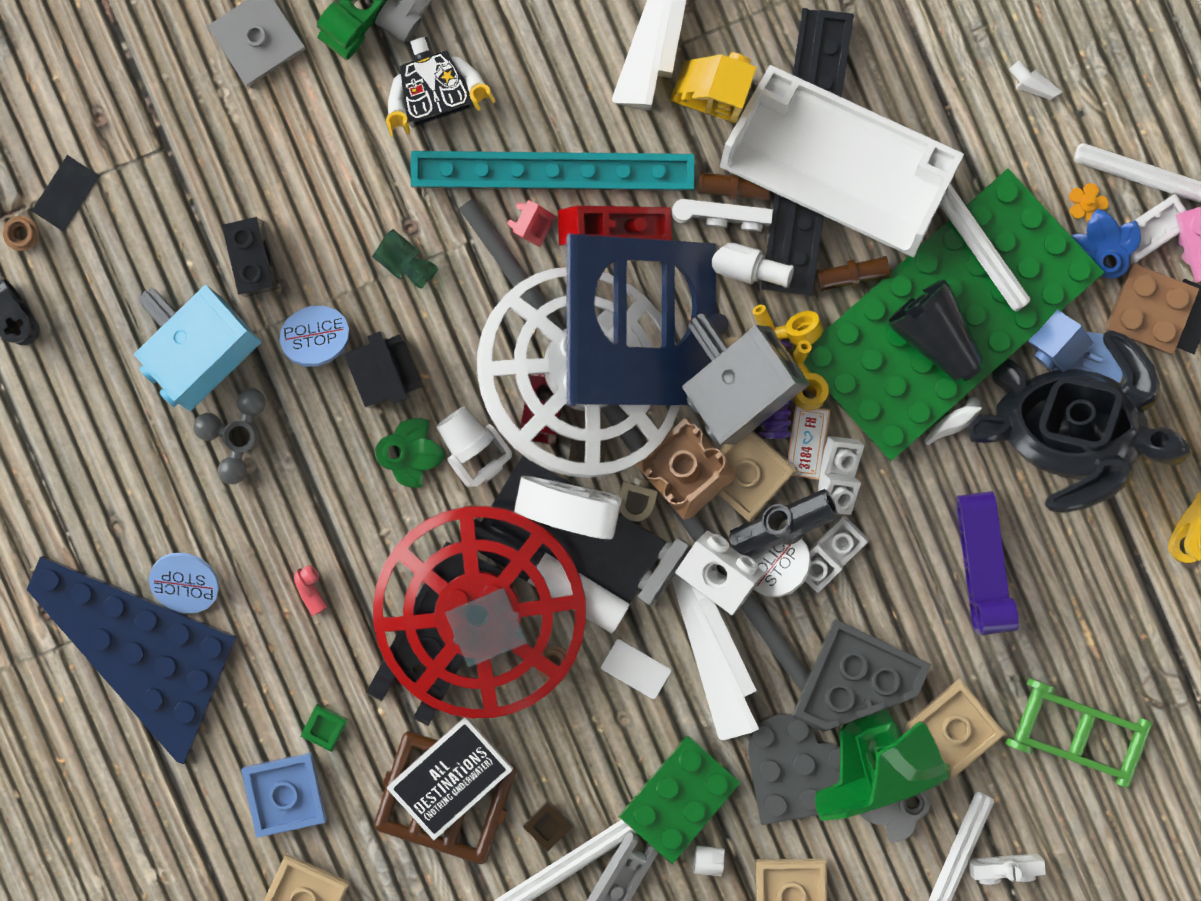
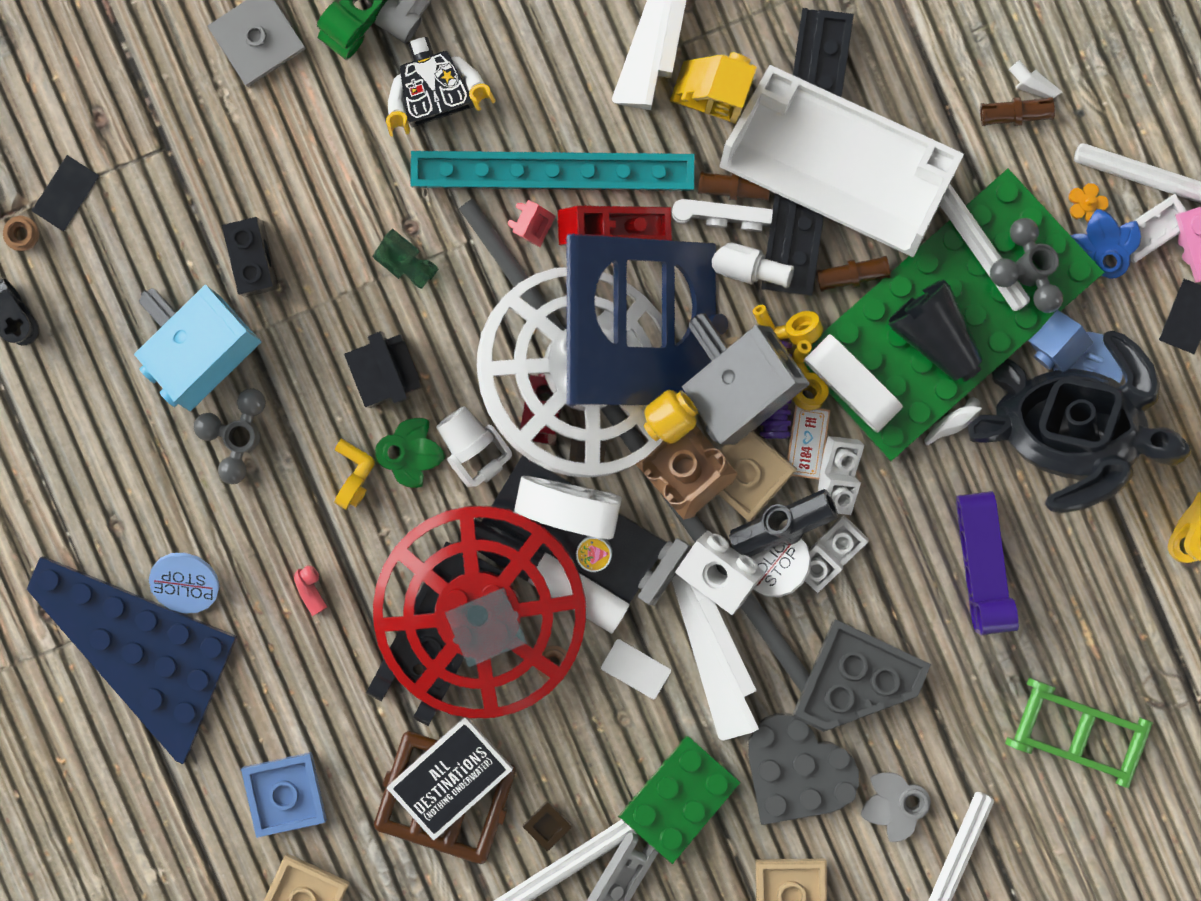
(314, 336): light blue piece -> none
(324, 727): green tile -> none
(352, 490): none -> yellow plate
(594, 554): none -> tile
(637, 499): dark tan plate -> none
(670, 416): none -> yellow head
(708, 861): white hose -> none
(853, 383): none -> white beam
(881, 766): green piece -> none
(959, 726): tan plate -> none
(1006, 272): none -> dark grey piece
(1014, 867): white plate -> none
(1017, 111): none -> reddish brown pin
(1152, 308): medium nougat plate -> none

